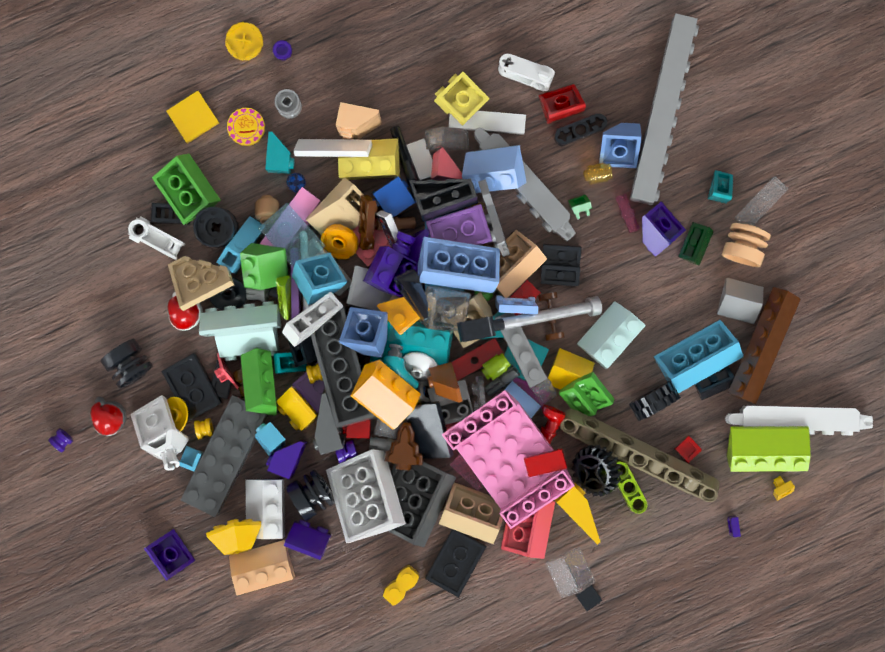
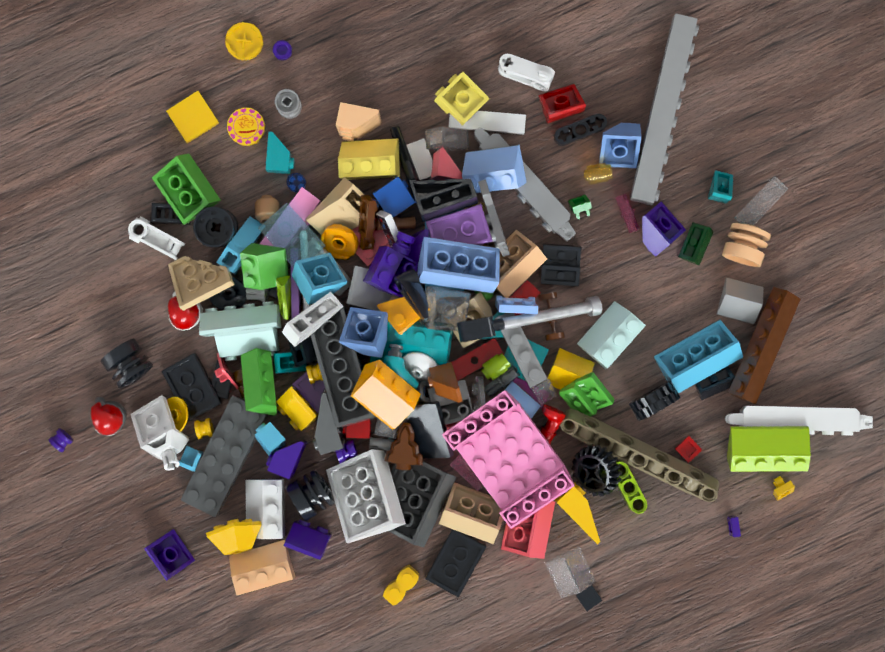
(333, 148): white tile -> none
(545, 462): red tile -> none

